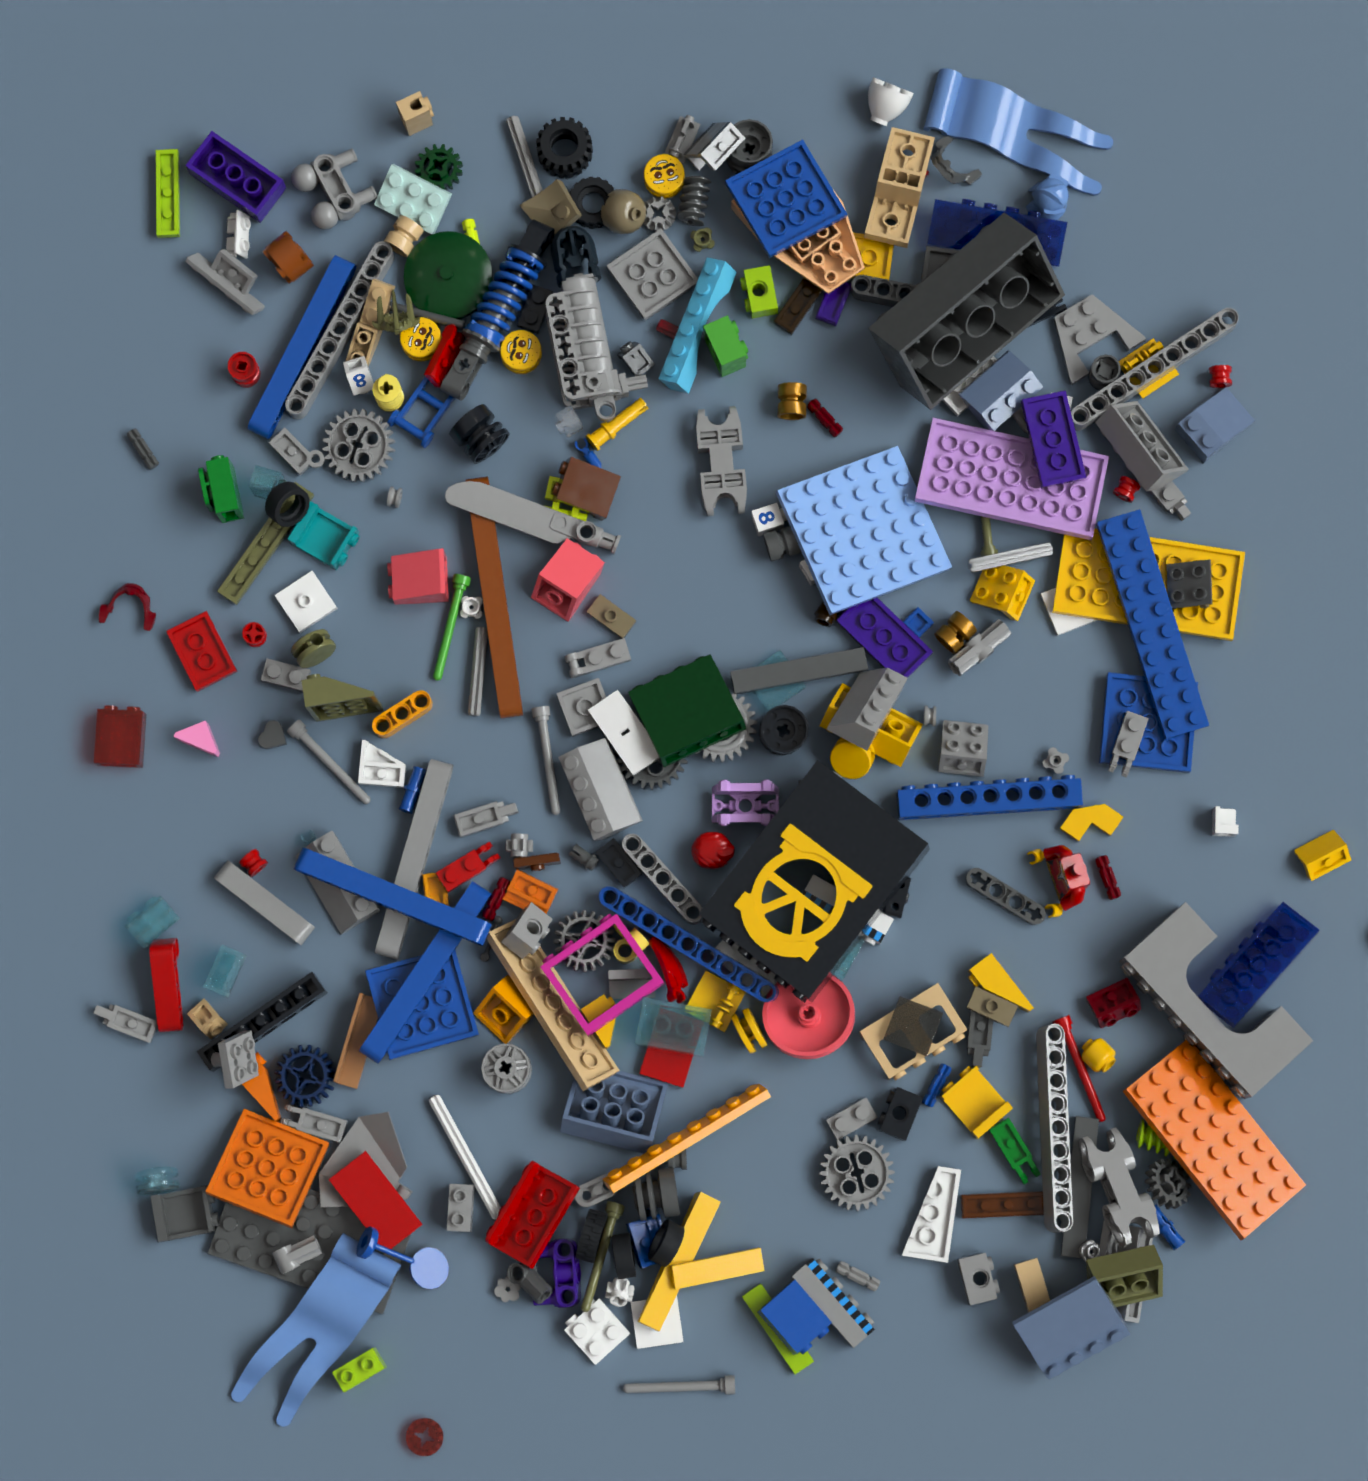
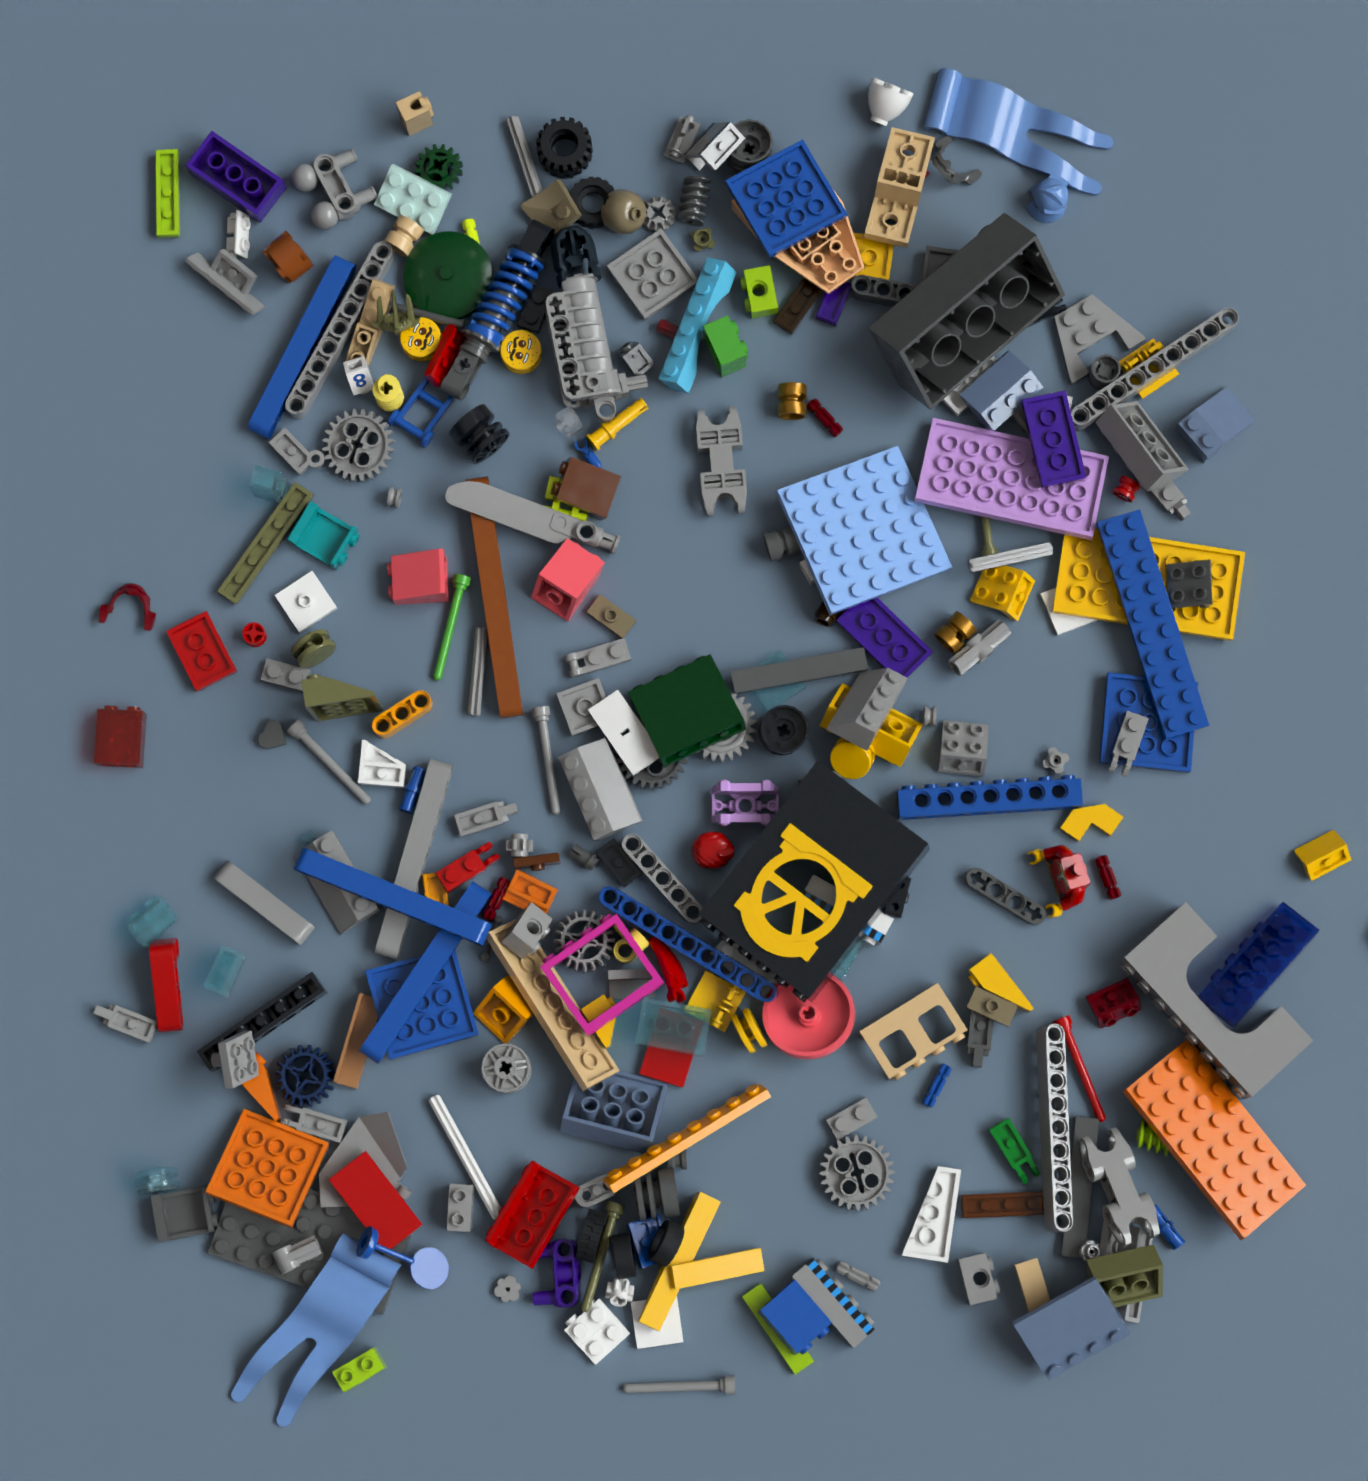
(142, 449): dark grey axle -> none
(200, 737): bright pink slope -> none
(207, 1019): tan bracket -> none
(221, 489): green brick -> none
(244, 369): red wheel -> none
(253, 862): red wheel -> none
(295, 512): black tyre -> none
(414, 1442): clear red gear -> none
(467, 602): white plate -> none
(530, 1281): dark grey piece -> none
(664, 176): yellow head -> none
(768, 519): white brick -> none
(910, 1103): black brick -> none
(913, 1026): clear smoke tile -> none
(918, 622): blue tile -> none
(958, 223): clear blue plate -> none
(975, 1101): yellow panel -> none
(1098, 1055): yellow head -> none
(1168, 1183): dark grey gear -> none
(1220, 376): red wheel -> none
(1224, 822): white panel -> none

